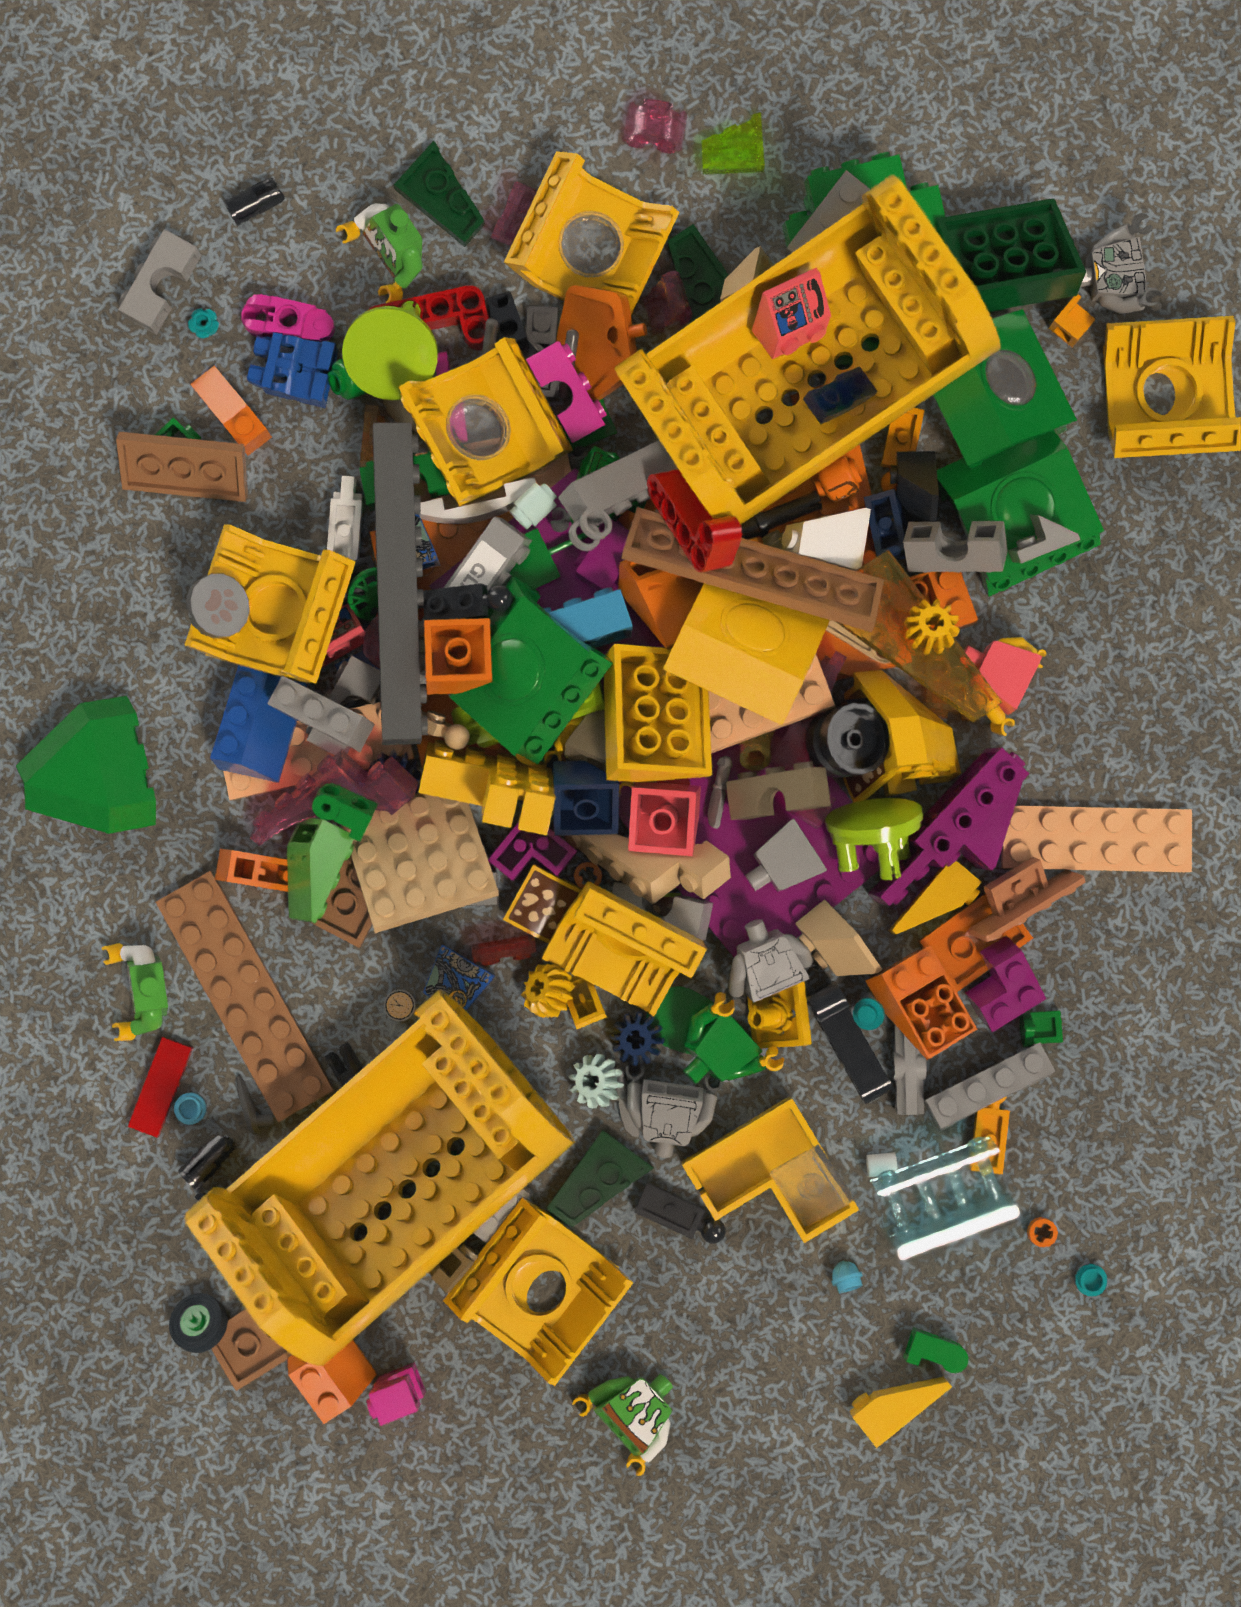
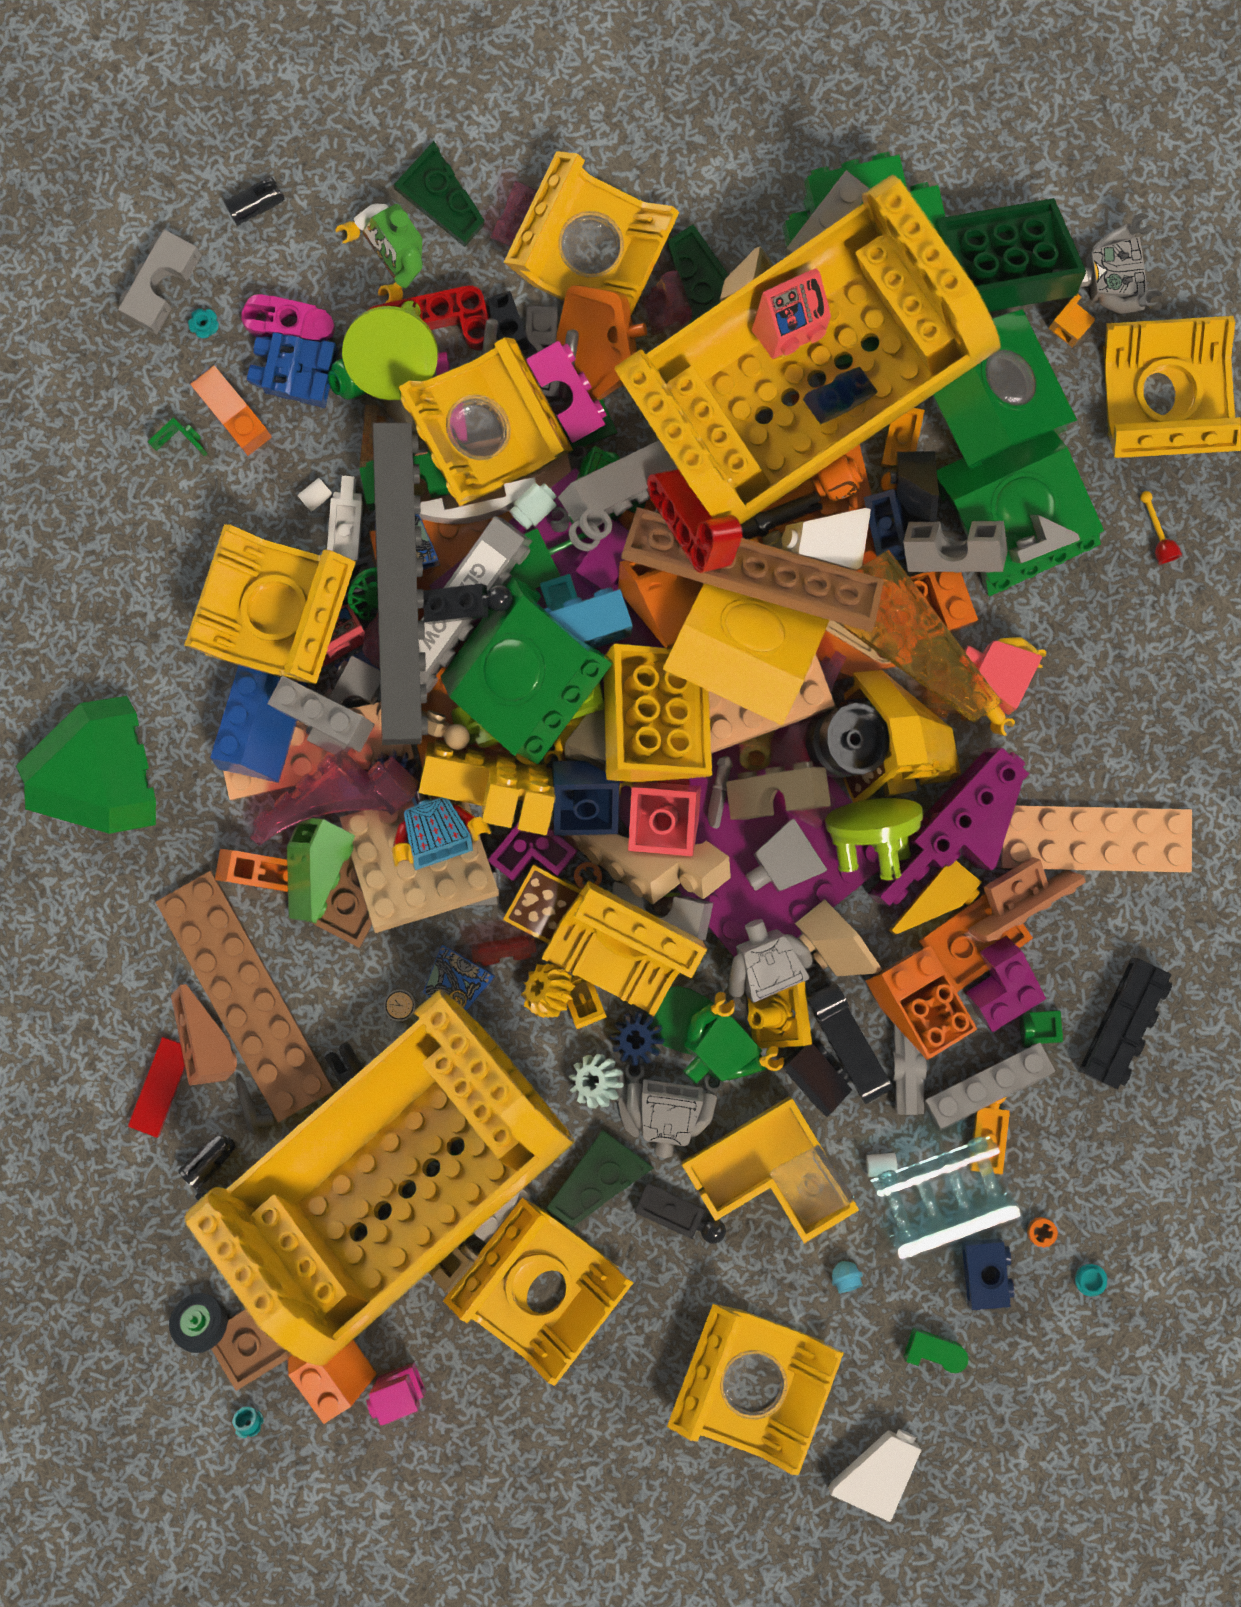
(146, 989): bright green torso -> none
(182, 466): medium nougat plate -> none
(190, 1108): medium azure plate -> none
(202, 1042): none -> nougat slope
(217, 606): tile -> none
(241, 1420): none -> teal plate
(315, 494): none -> white hinge
(345, 808): green leg -> none
(435, 832): none -> torso
(457, 655): orange slope -> none
(558, 592): none -> teal plate
(633, 1414): torso -> none
(655, 124): clear pink cylinder -> none
(711, 1392): none -> yellow panel
(735, 149): clear neon green wing -> none
(817, 1077): none -> black slope
(868, 1014): teal plate -> none
(879, 1474): none -> white slope
(892, 1408): yellow slope -> none
(942, 622): yellow gear -> none
(991, 1293): none -> dark blue brick
(1125, 1023): none -> black brick
(1166, 549): none -> hinge

